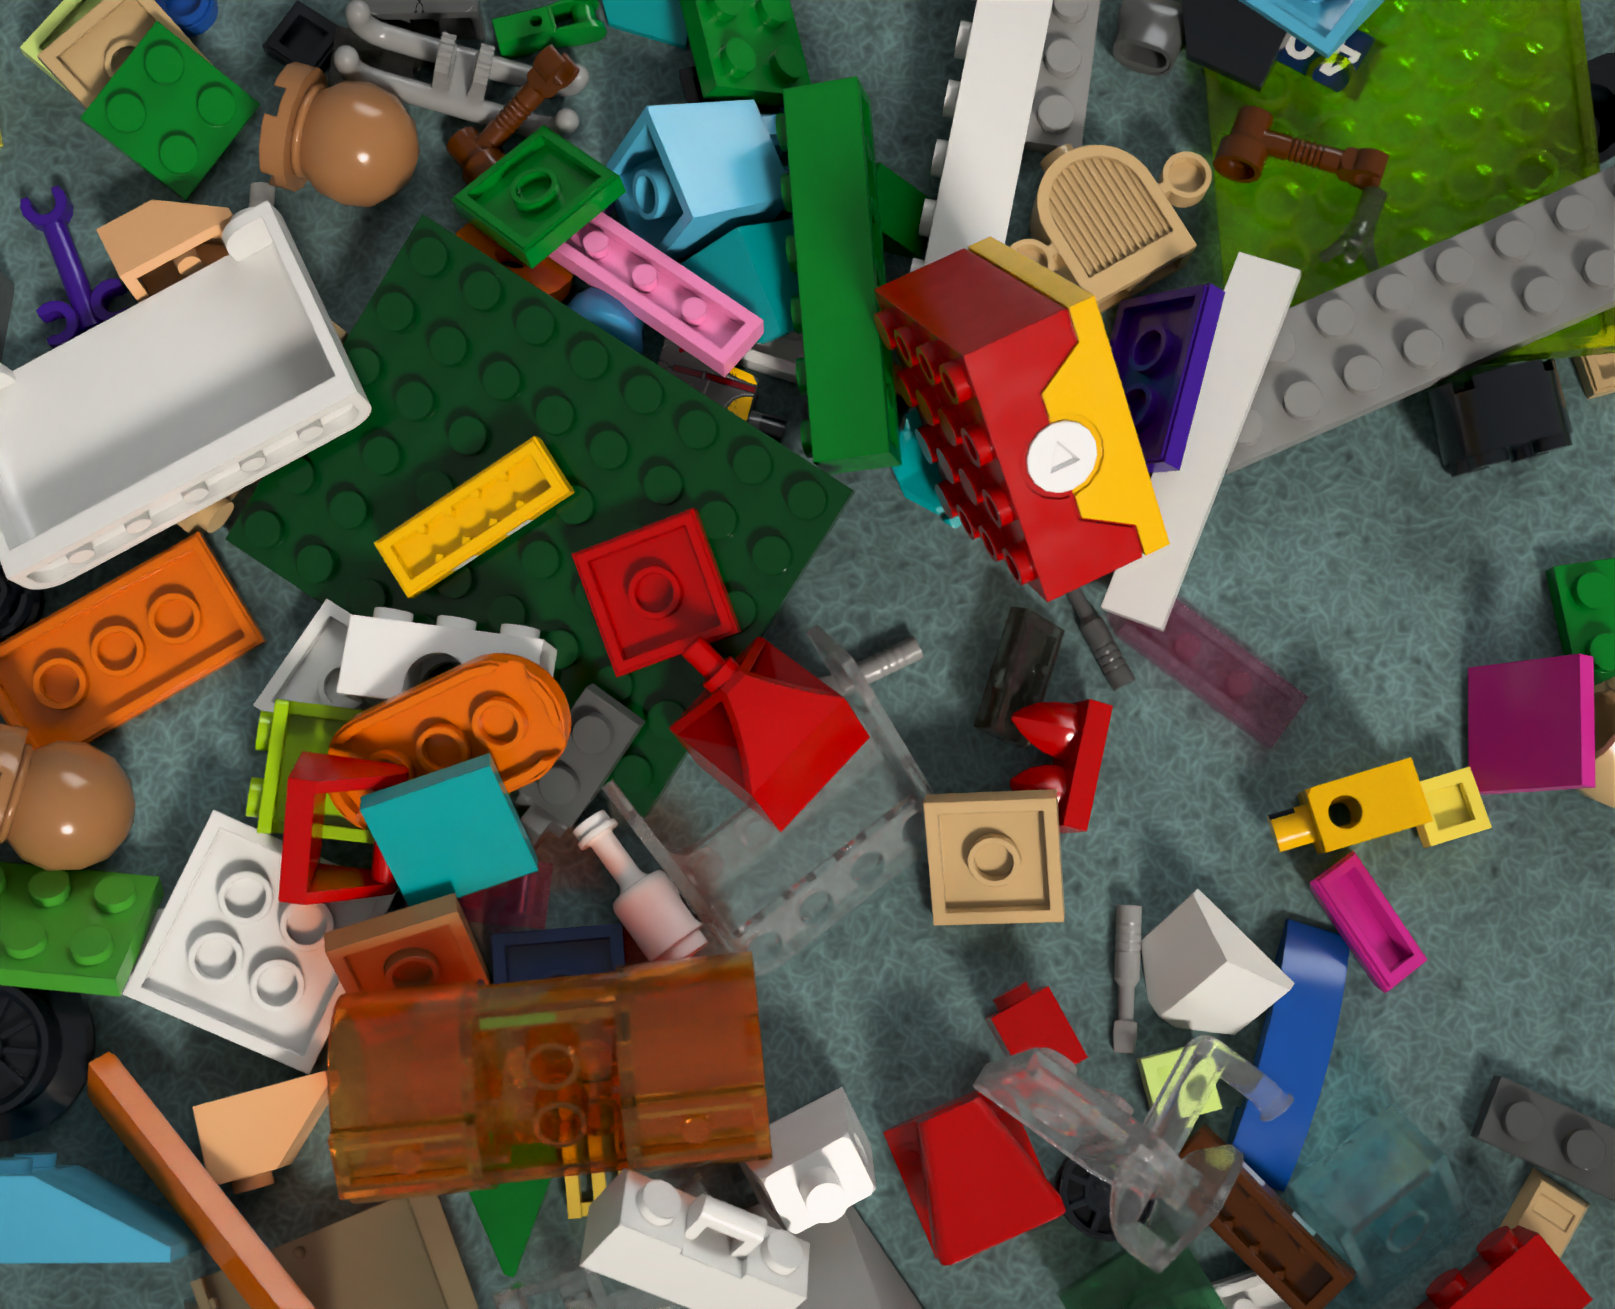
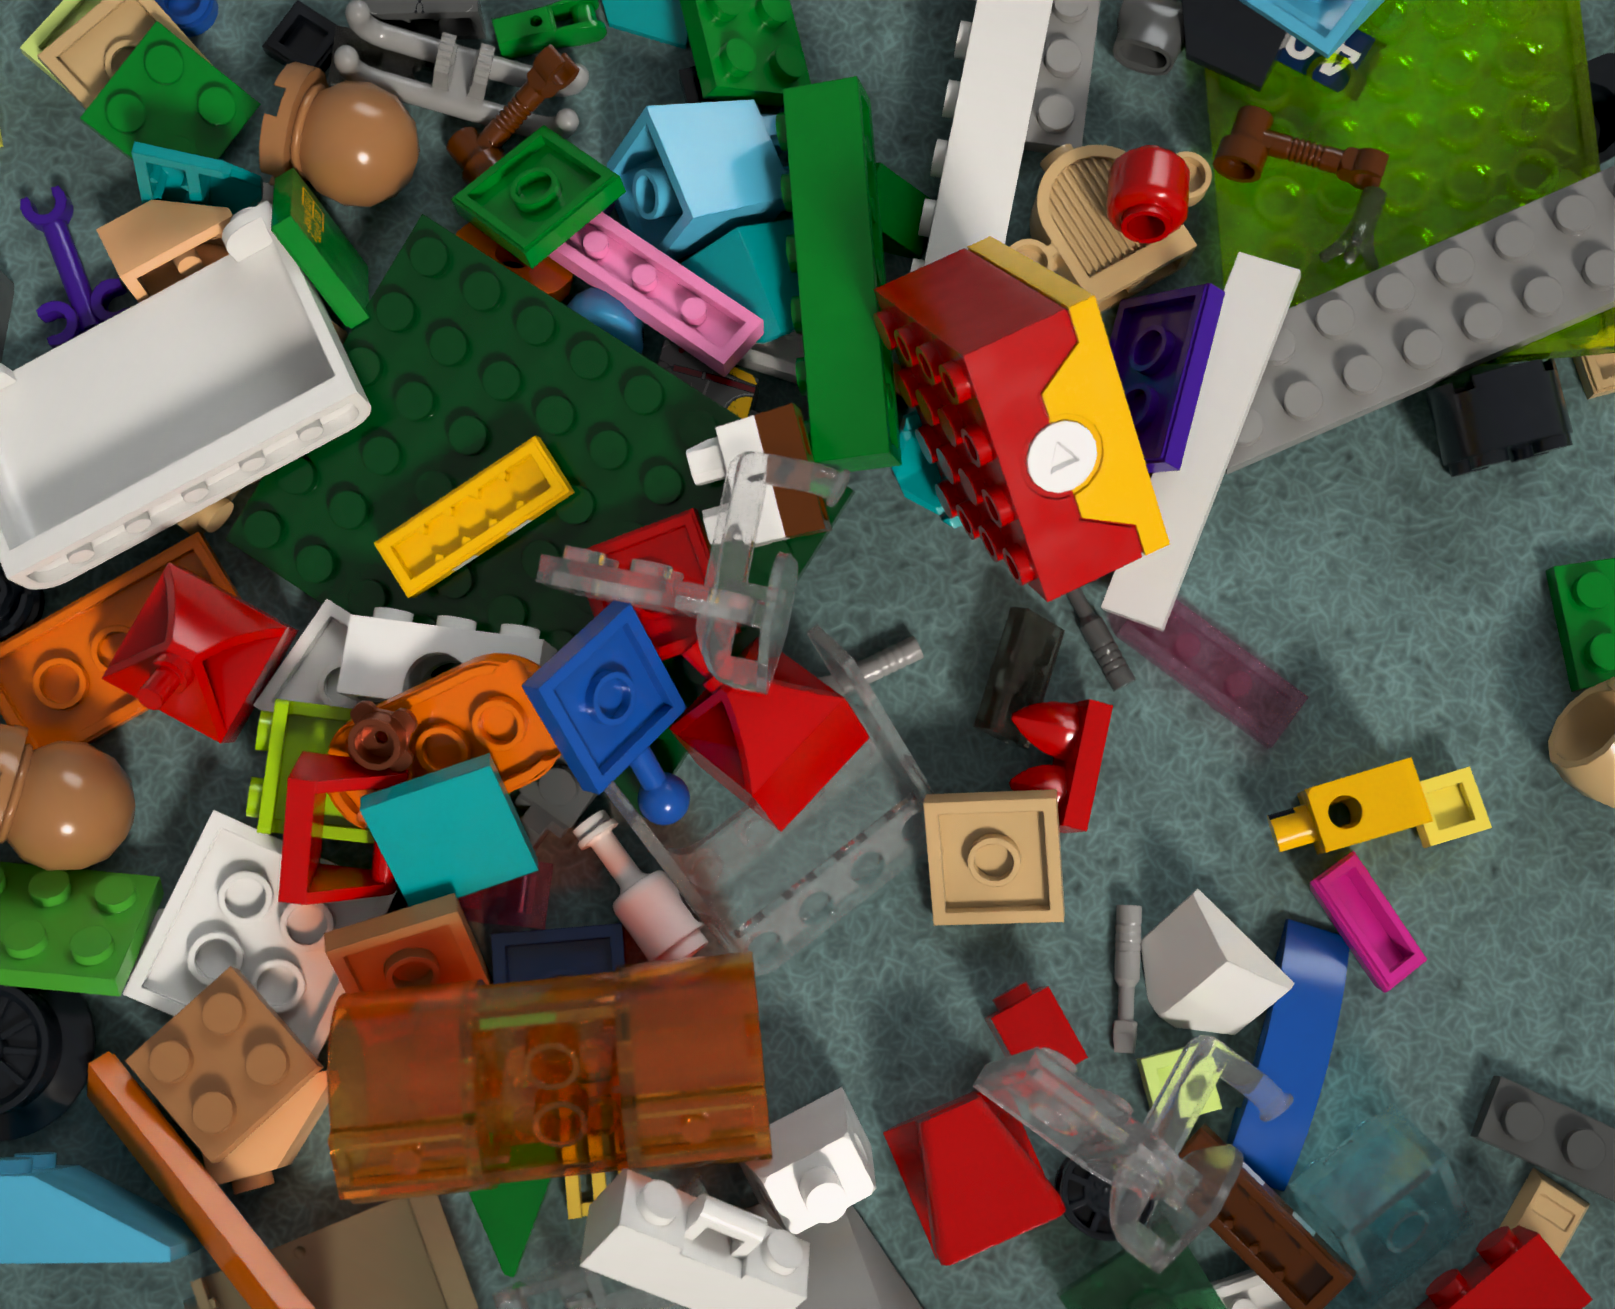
(193, 179): none -> teal slope
(199, 654): none -> red piece
(224, 1064): none -> medium nougat plate
(320, 248): none -> green tile
(368, 749): none -> copper plate
(606, 704): none -> blue plate
(726, 596): none -> clear plate
(776, 432): none -> hips
(1148, 193): none -> red head
(1532, 725): dark pink tile -> none

